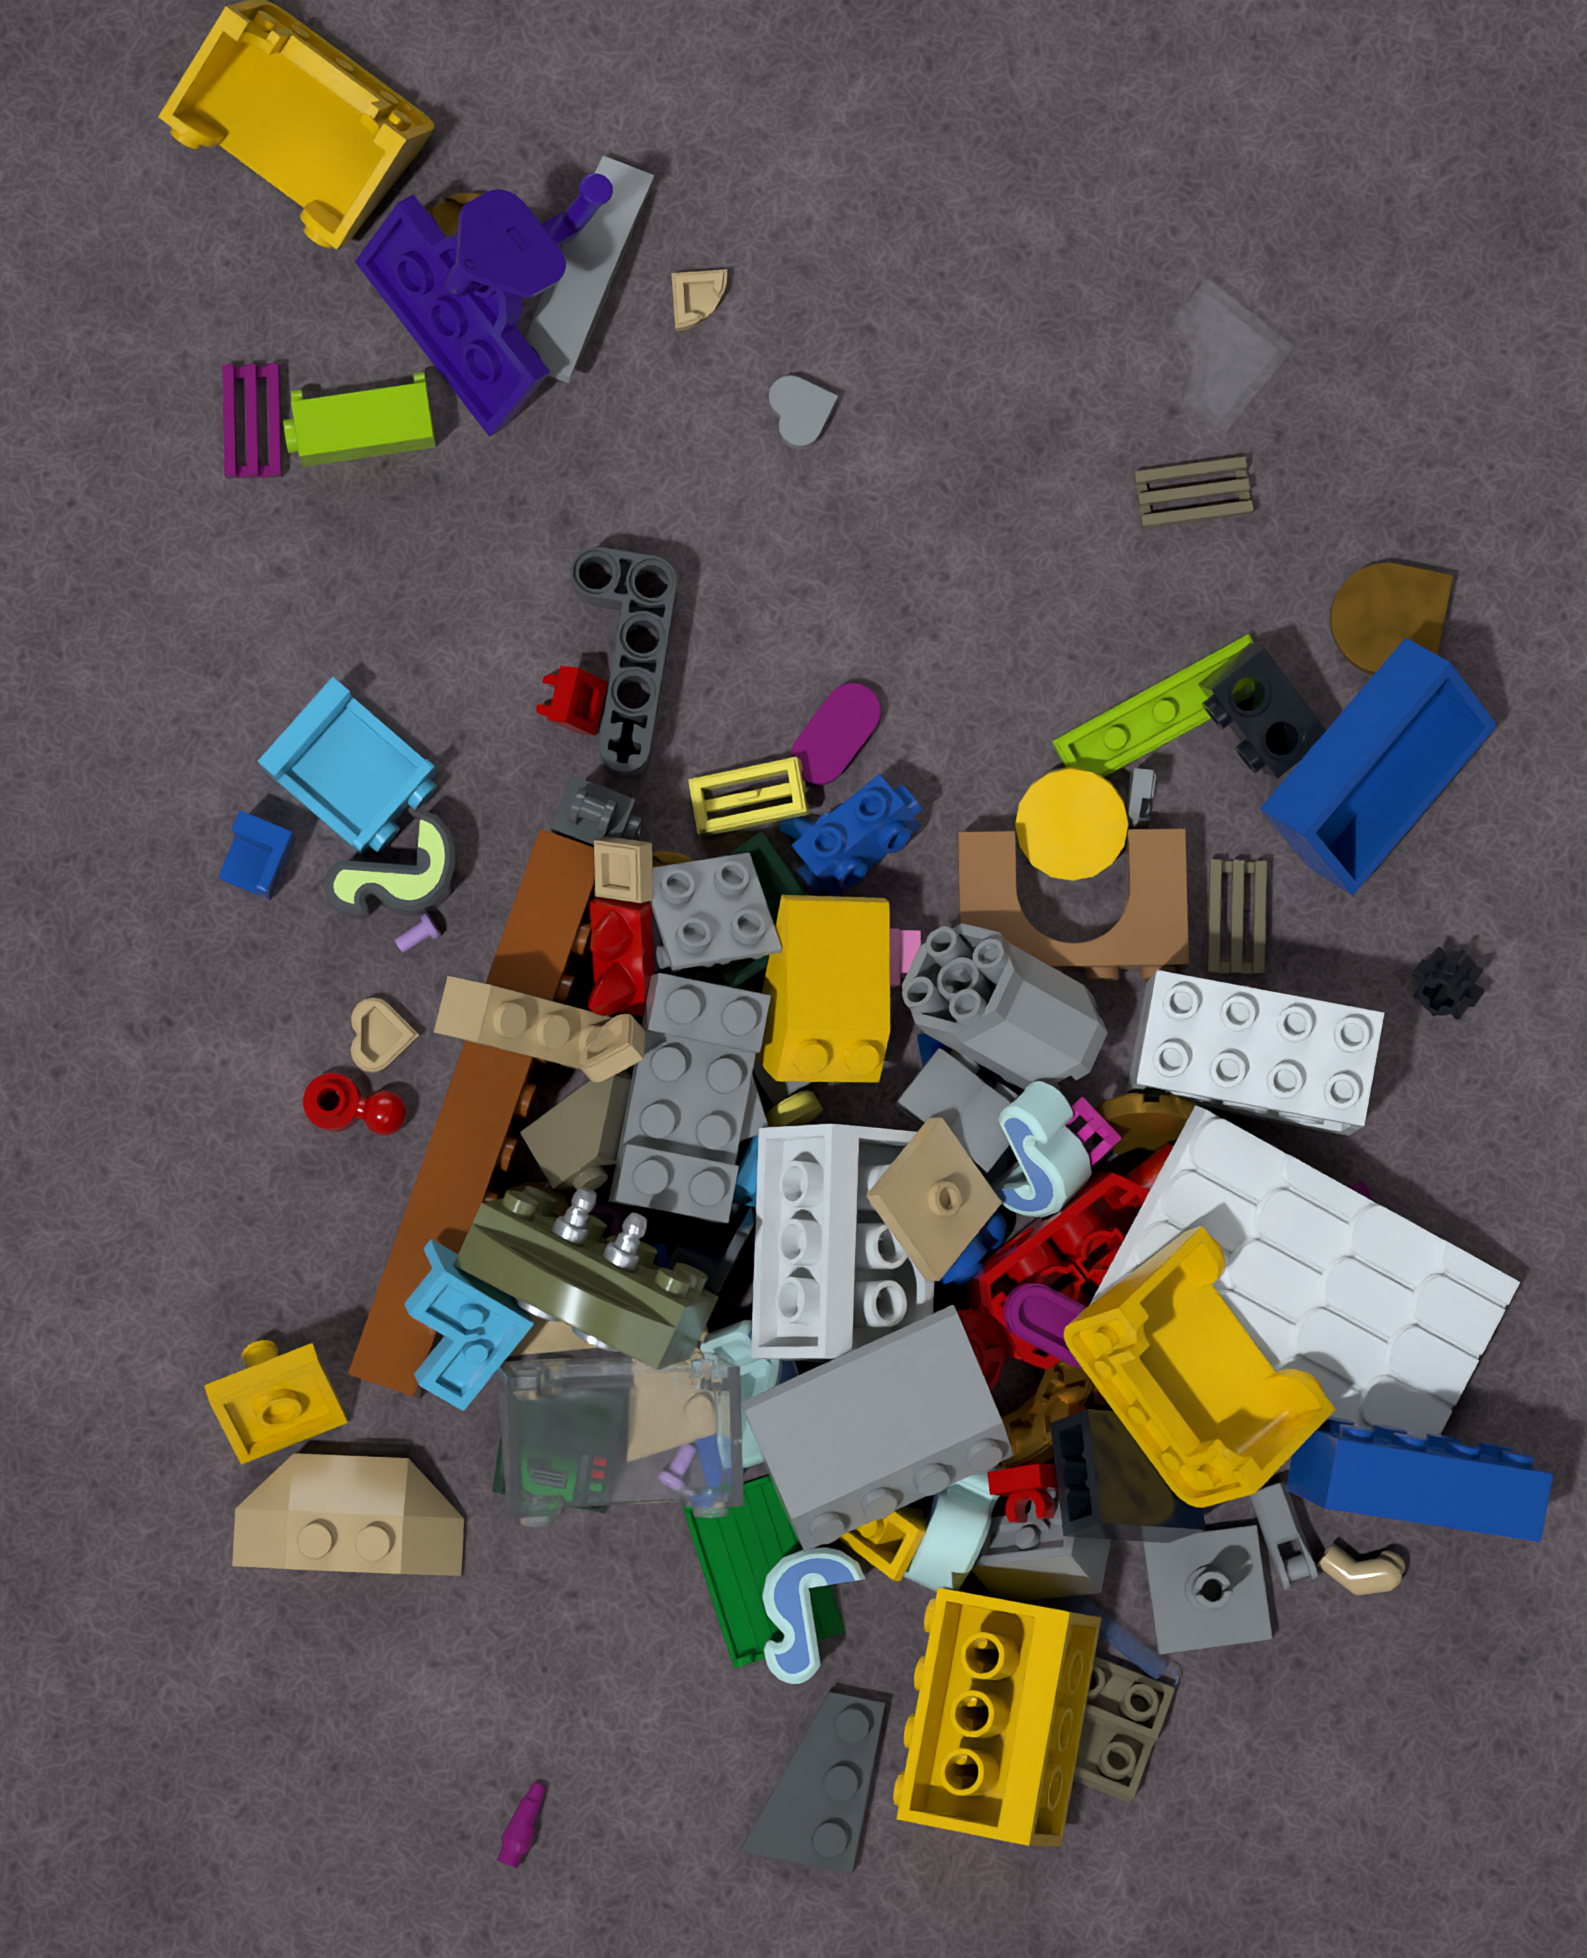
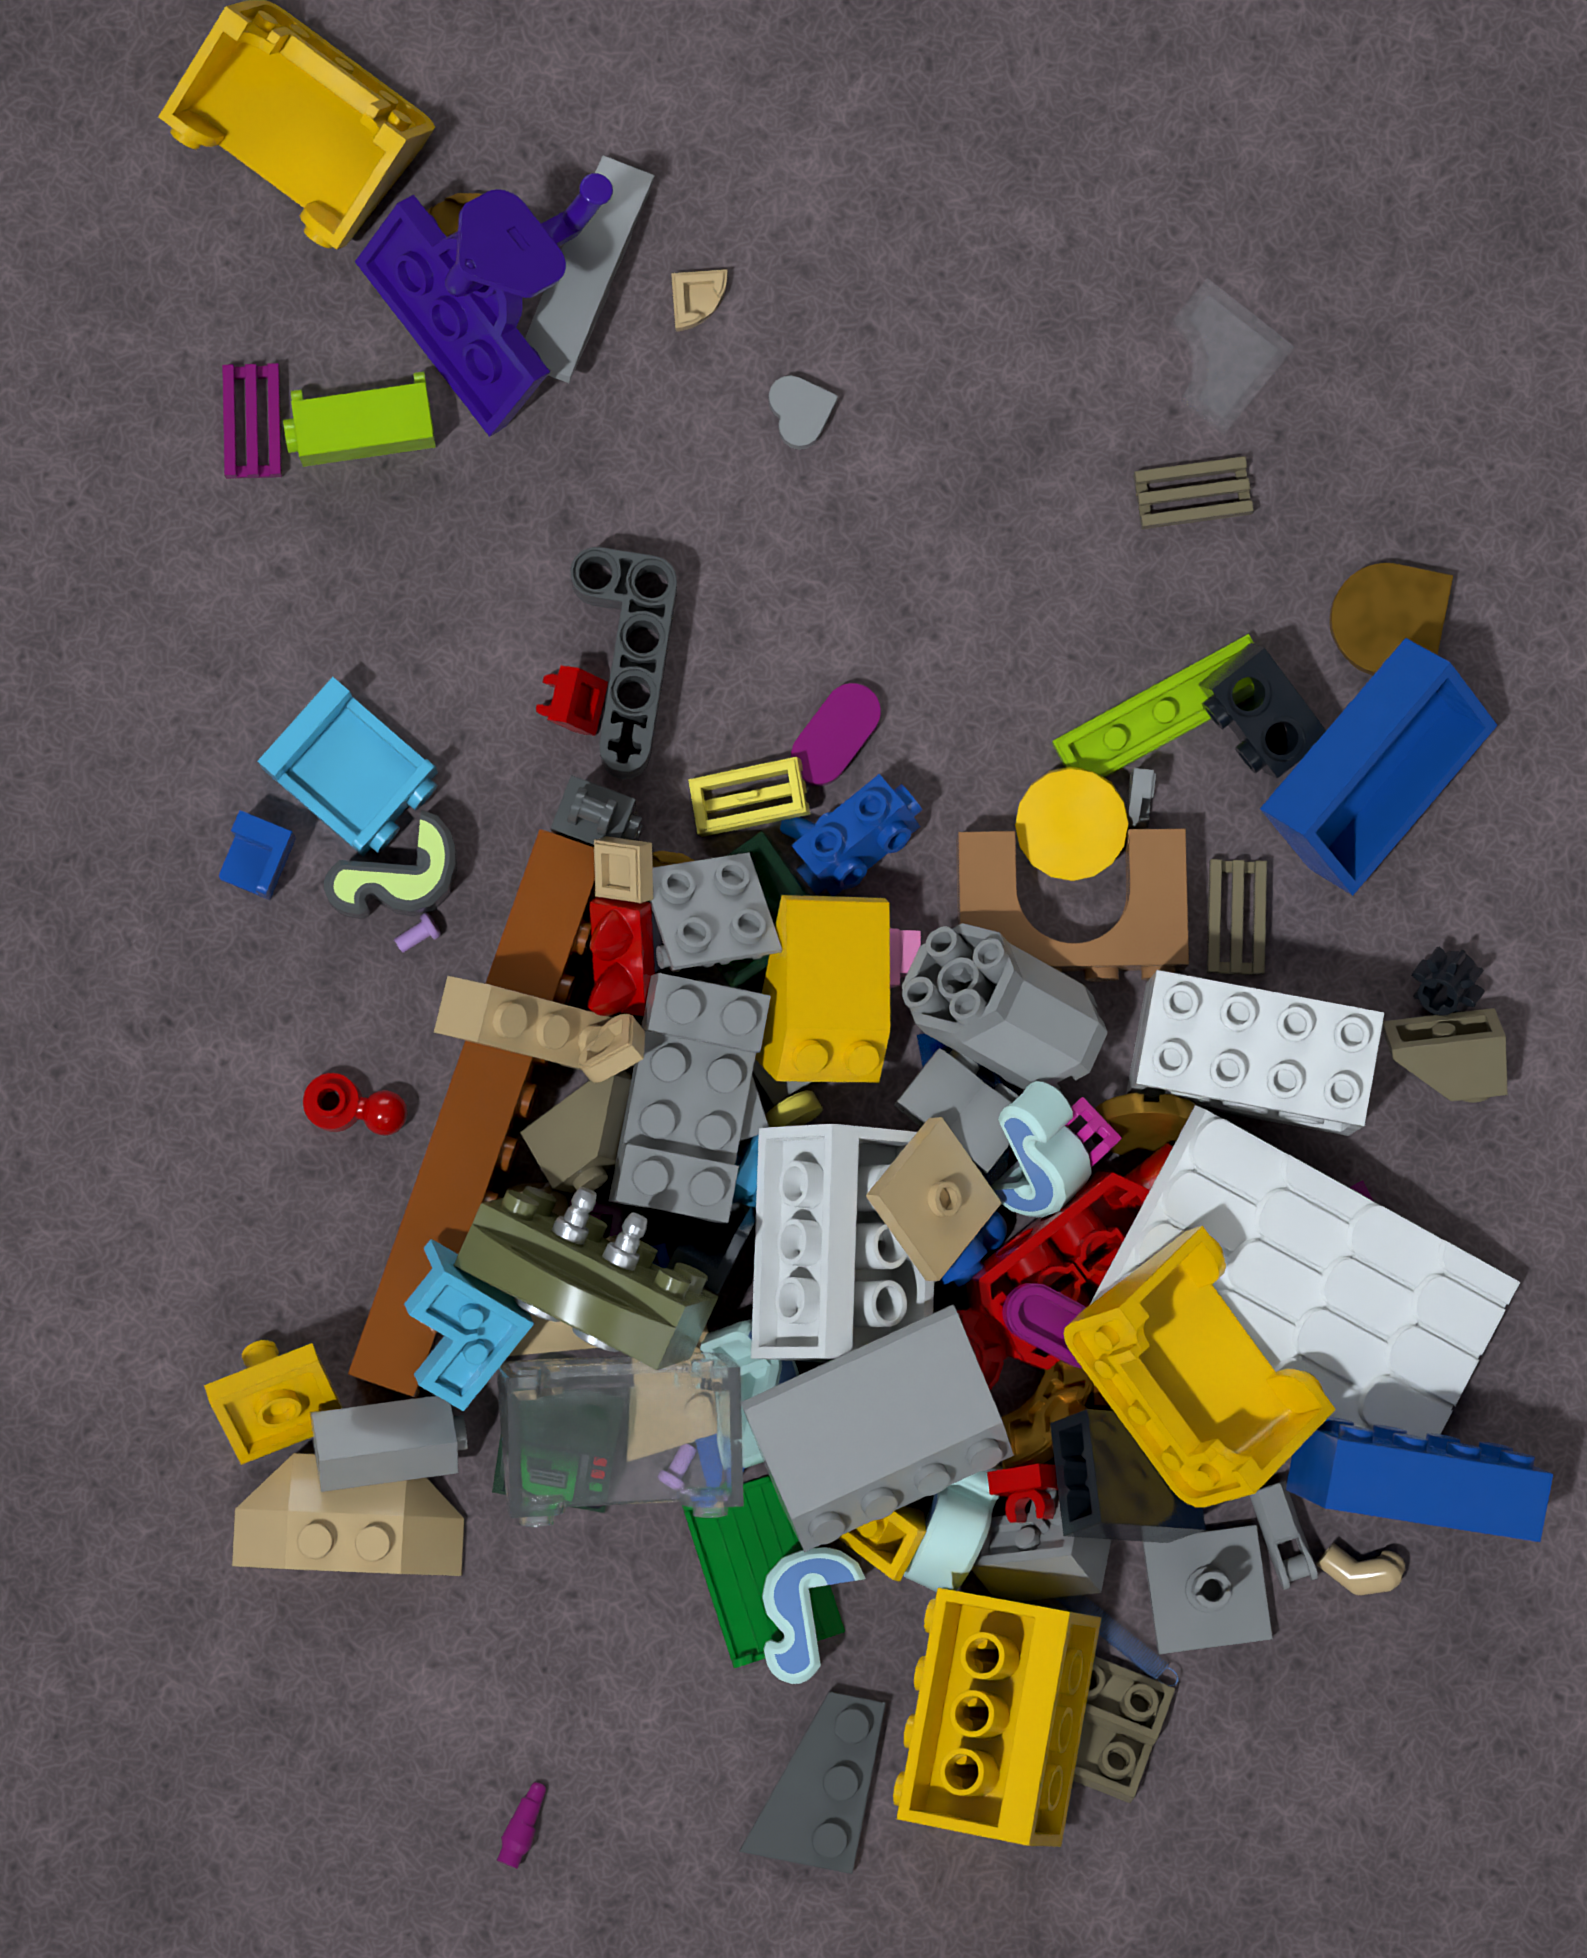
(380, 1035): tan tile -> none
(387, 1442): none -> light grey brick
(1453, 1053): none -> dark tan slope

